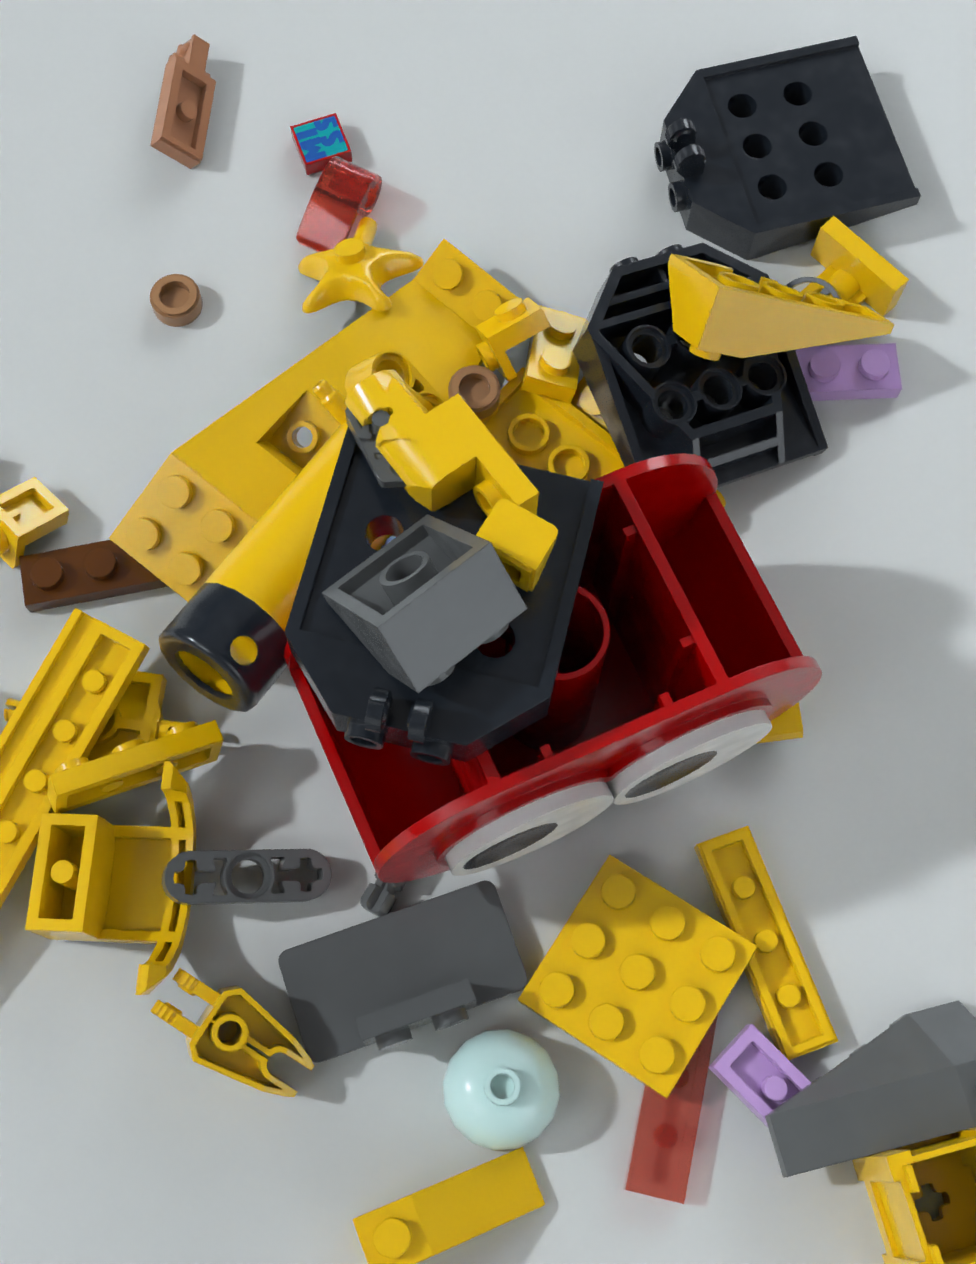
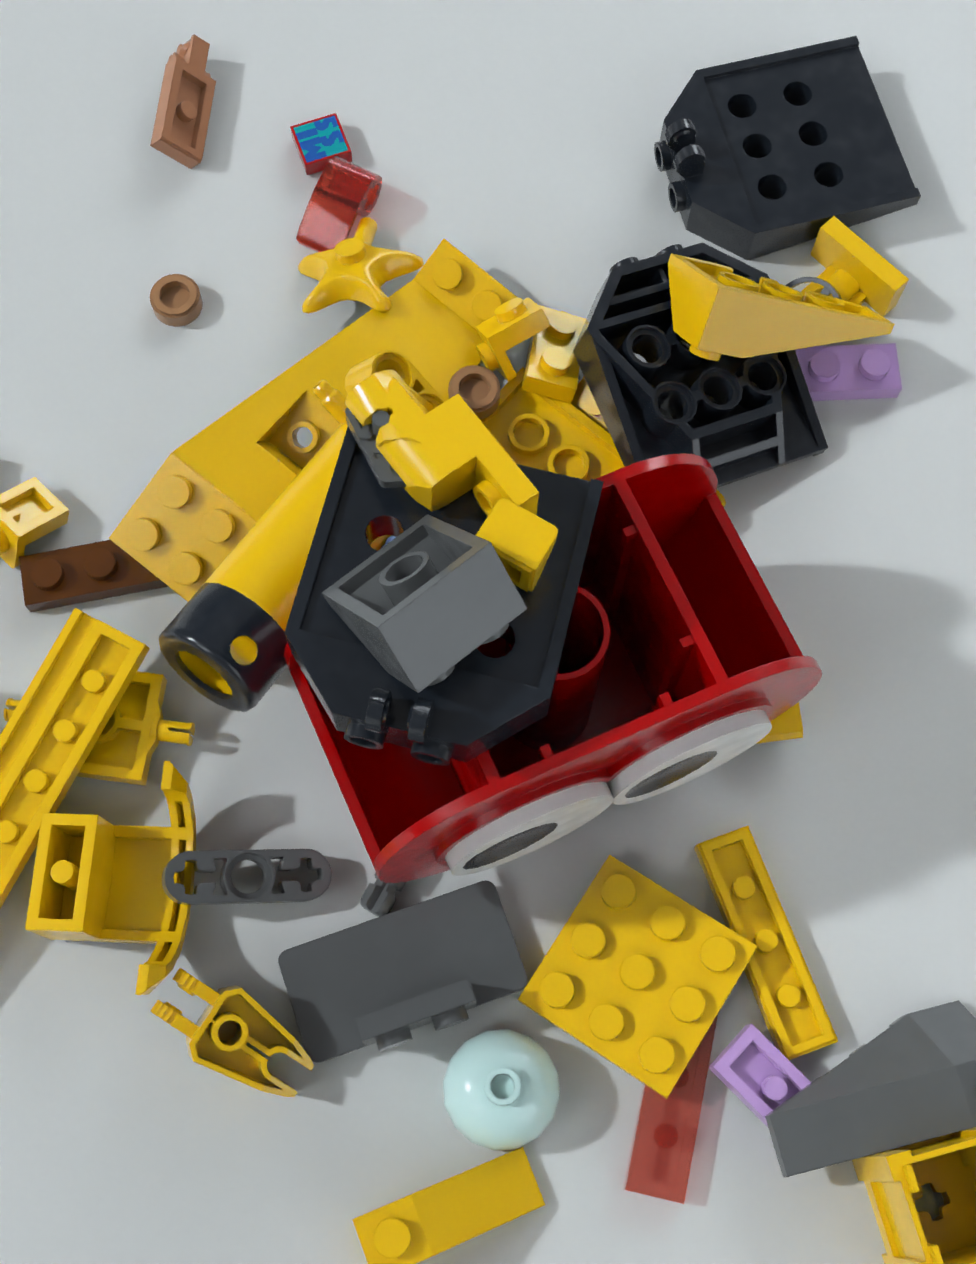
(132, 765): yellow plate -> none

